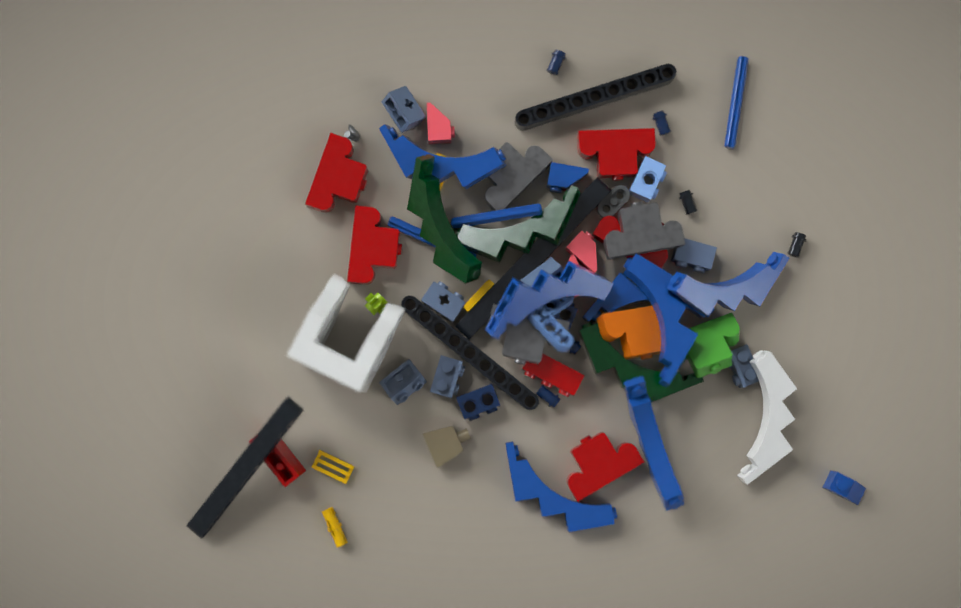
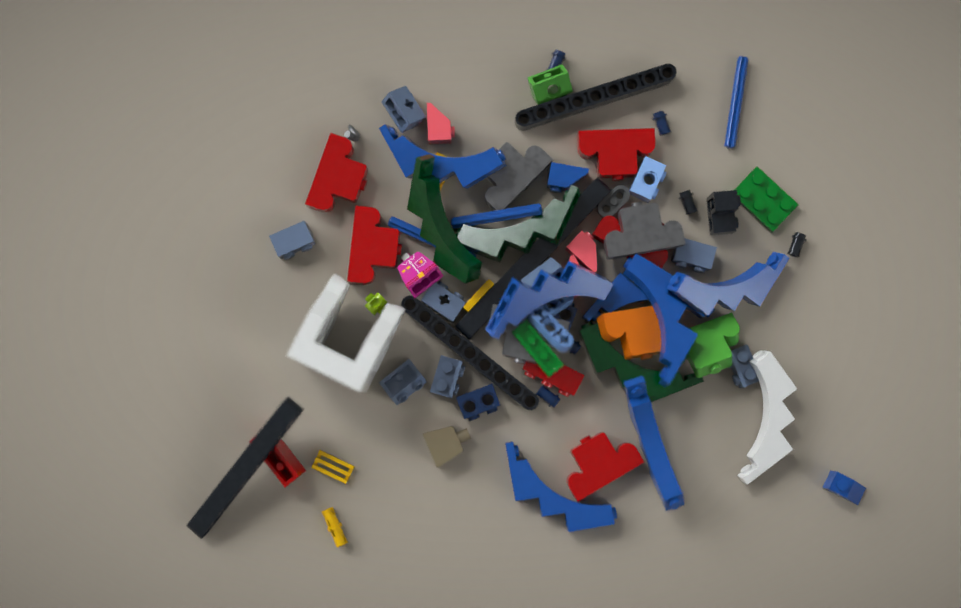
(292, 240): none -> sand blue brick
(418, 272): none -> dark pink torso
(537, 348): none -> green tile
(555, 76): none -> bright green brick
(721, 212): none -> black brick
(765, 199): none -> green plate

